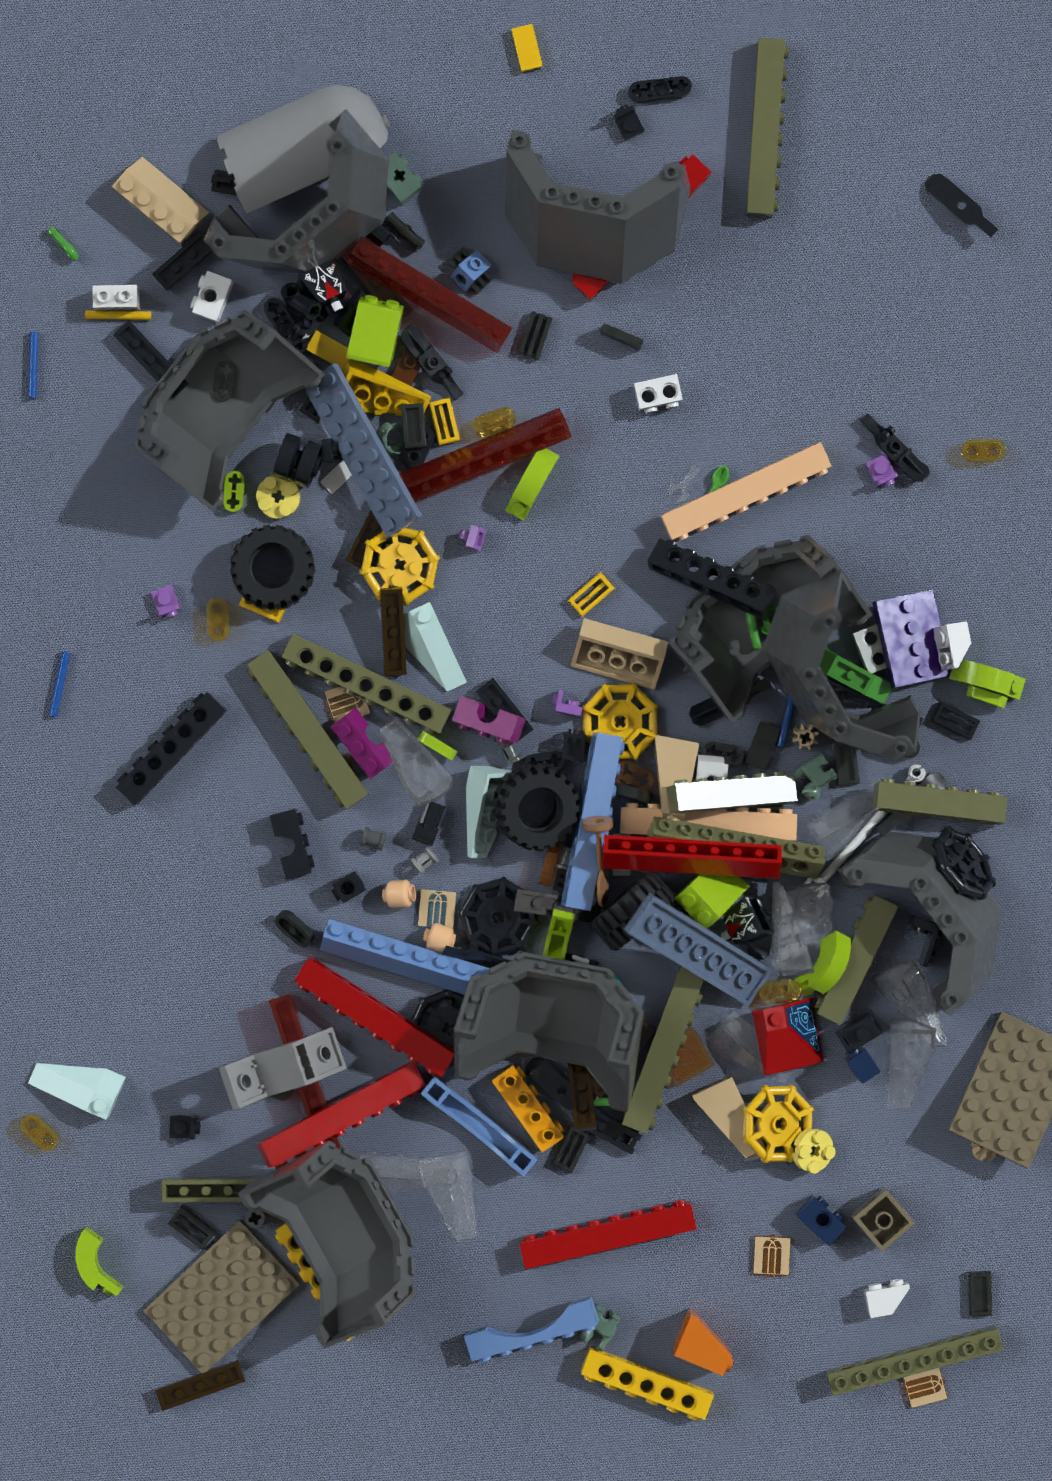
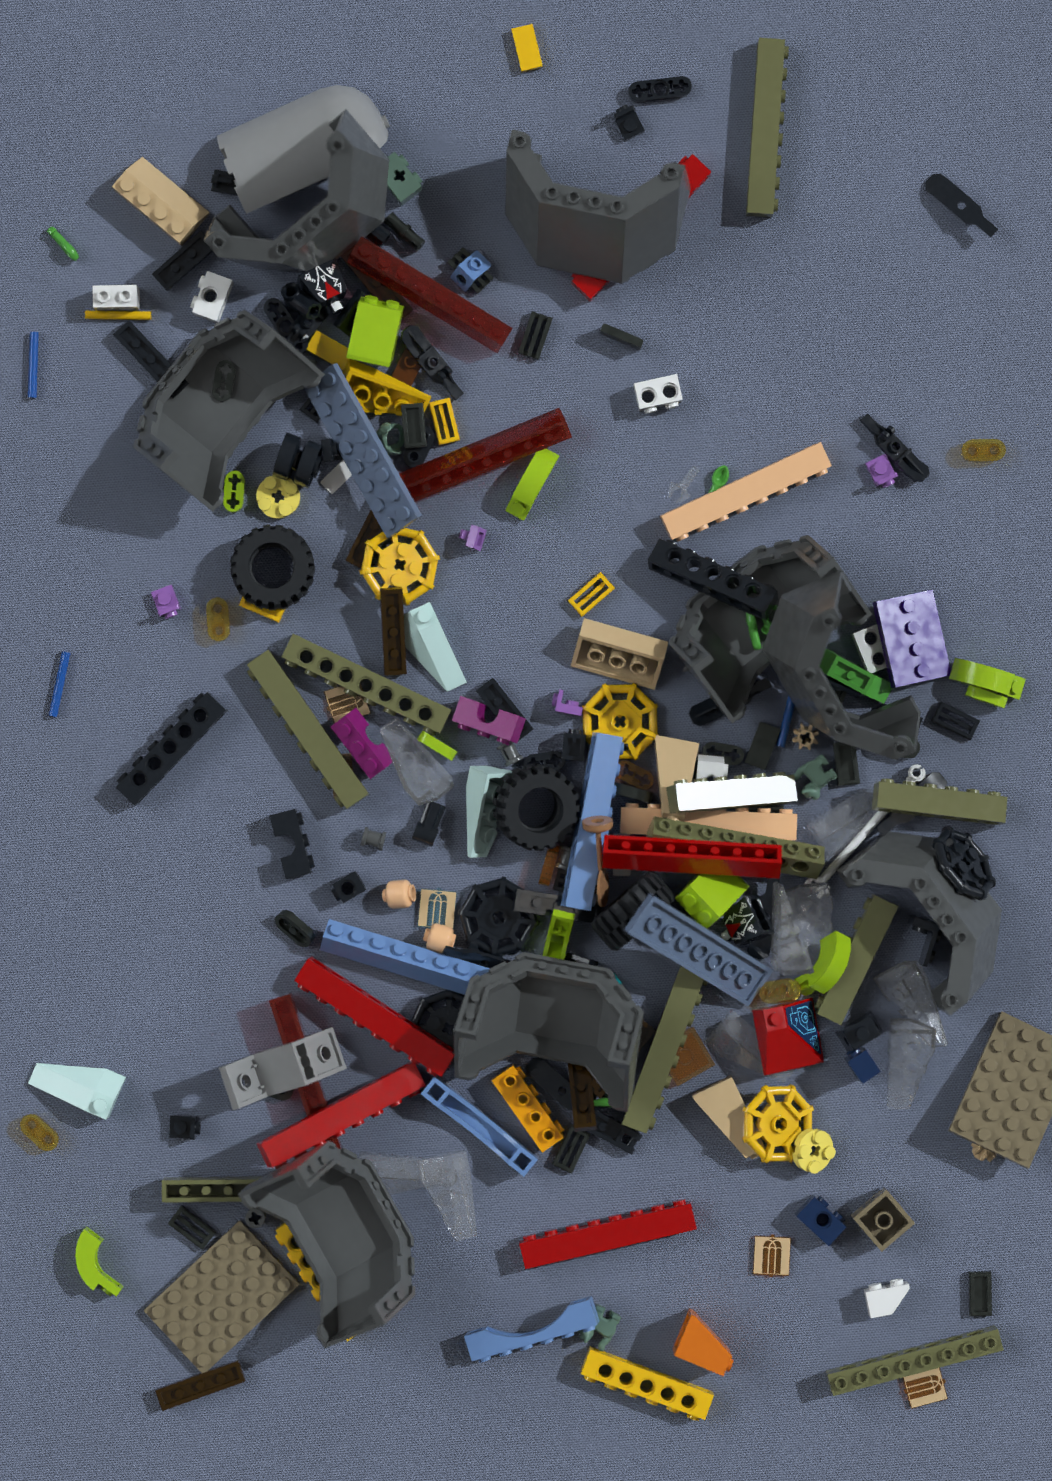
(424, 860): light grey bush -> none
(494, 422): clear yellow plate -> none
(952, 644): white slope -> none

